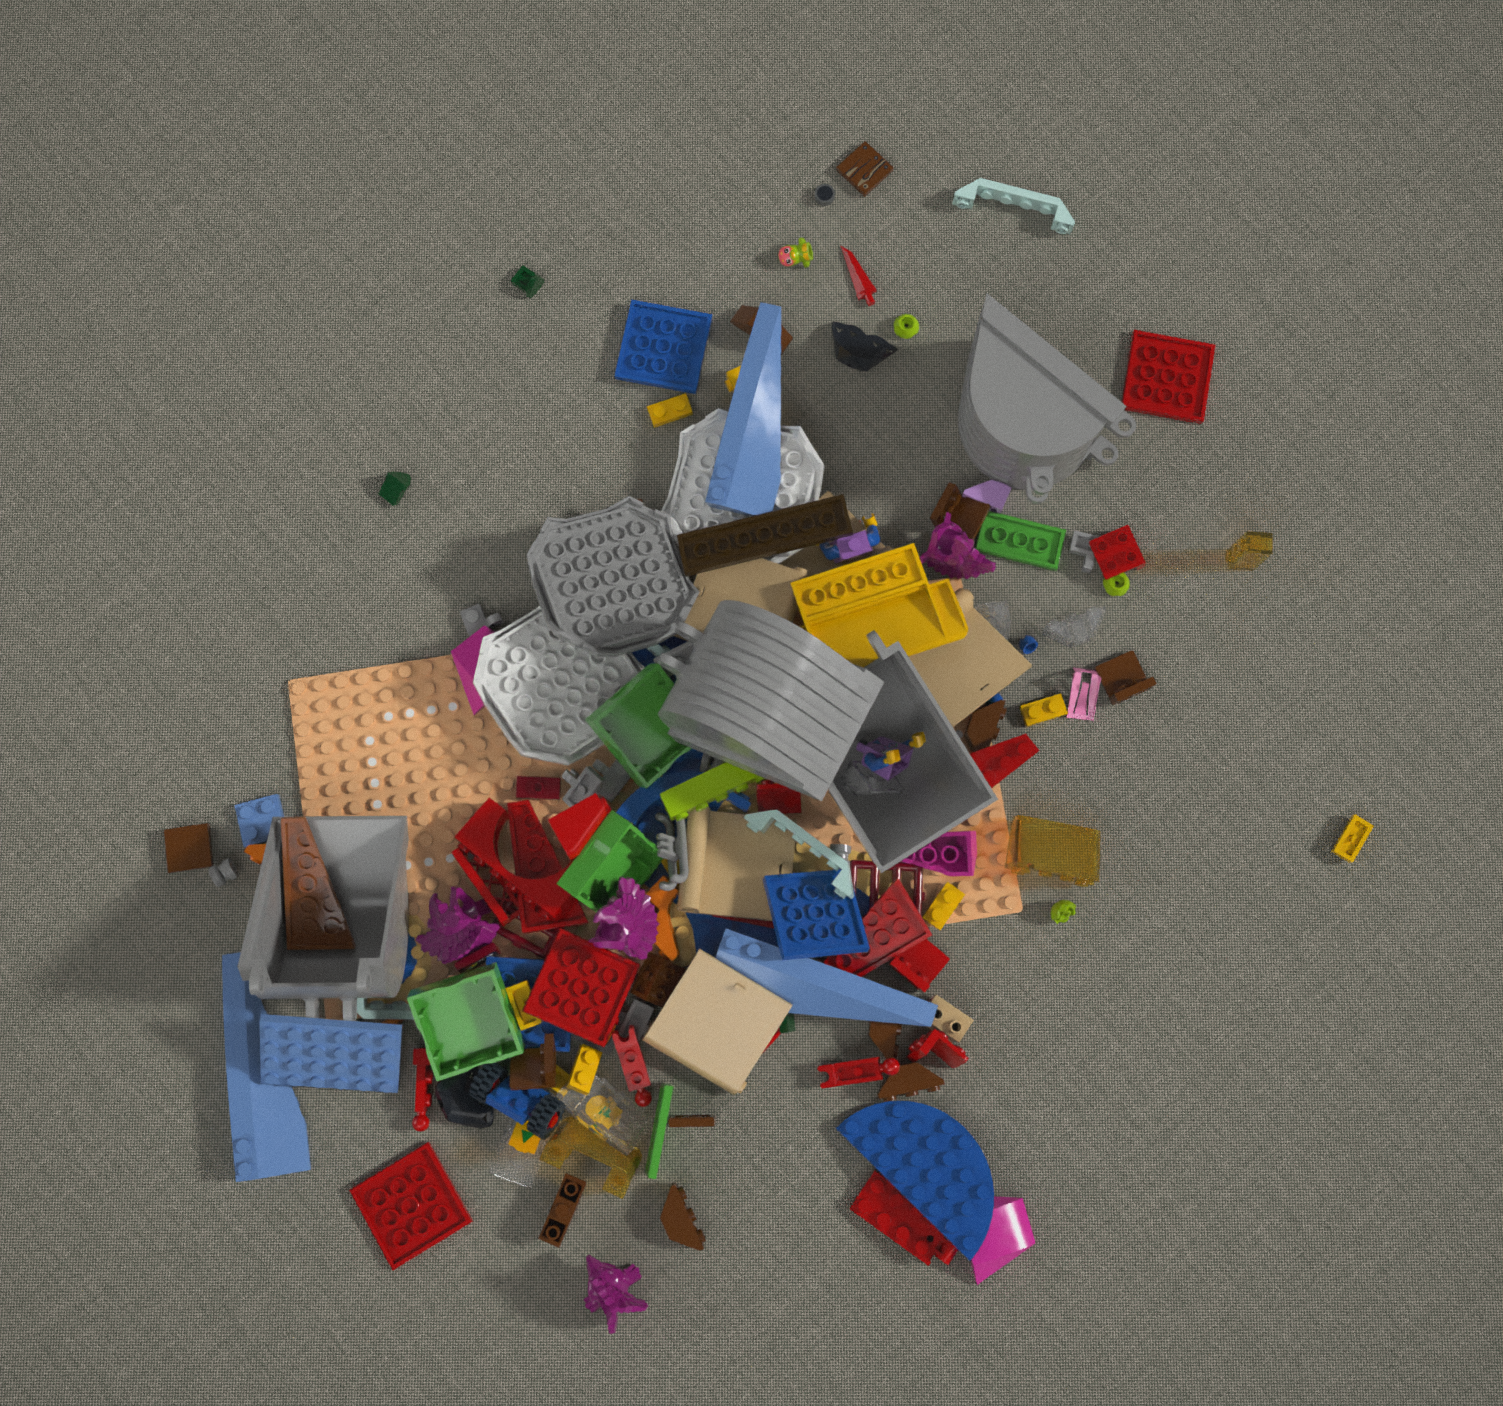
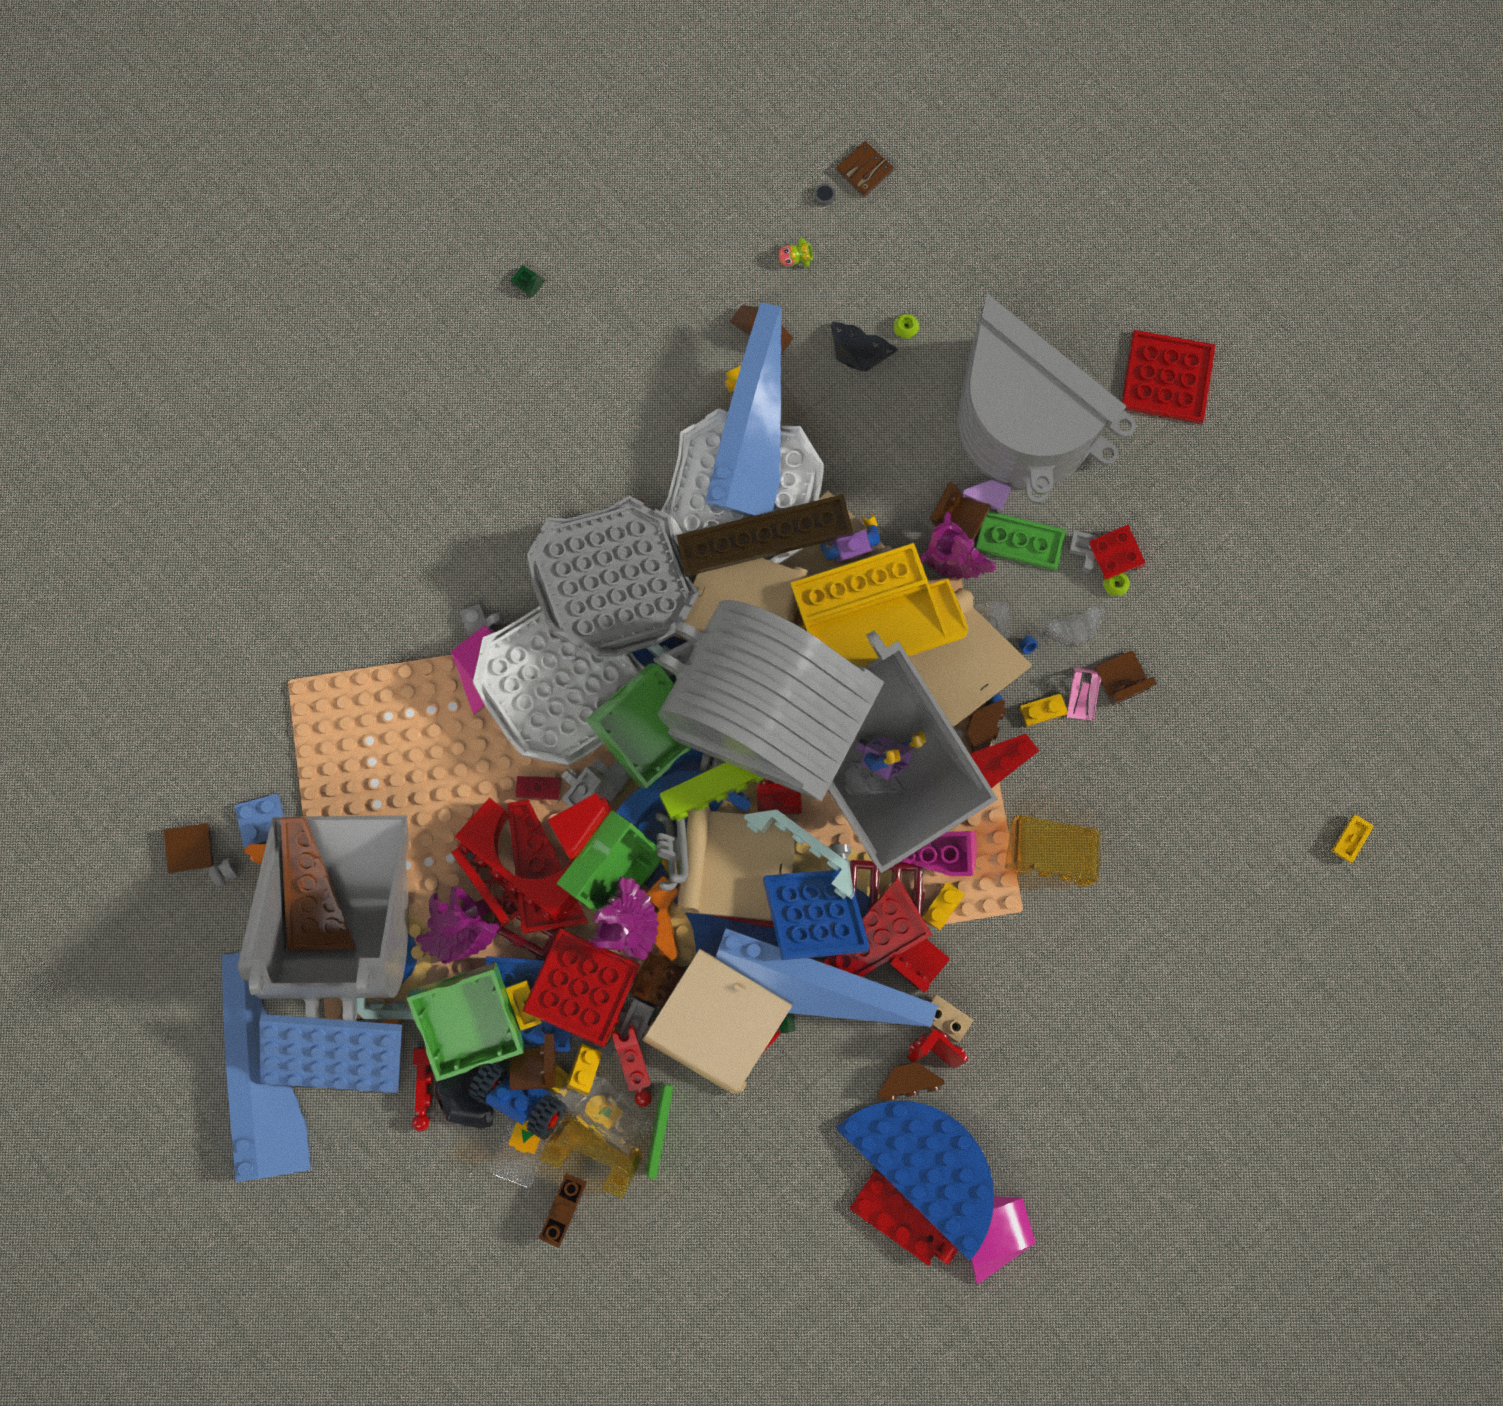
(394, 487): dark green tile -> none
(411, 1205): red tile -> none
(477, 958): dark red tile -> none
(609, 1290): magenta piece -> none
(663, 346): blue plate -> none
(669, 410): yellow plate -> none
(679, 1220): reddish brown slope -> none
(692, 1121): reddish brown tile -> none
(858, 1071): red plate -> none
(860, 280): red bar -> none
(884, 1037): reddish brown slope -> none
(1026, 199): light aqua slope -> none
(1062, 910): lime plate -> none
(1250, 551): clear yellow brick -> none

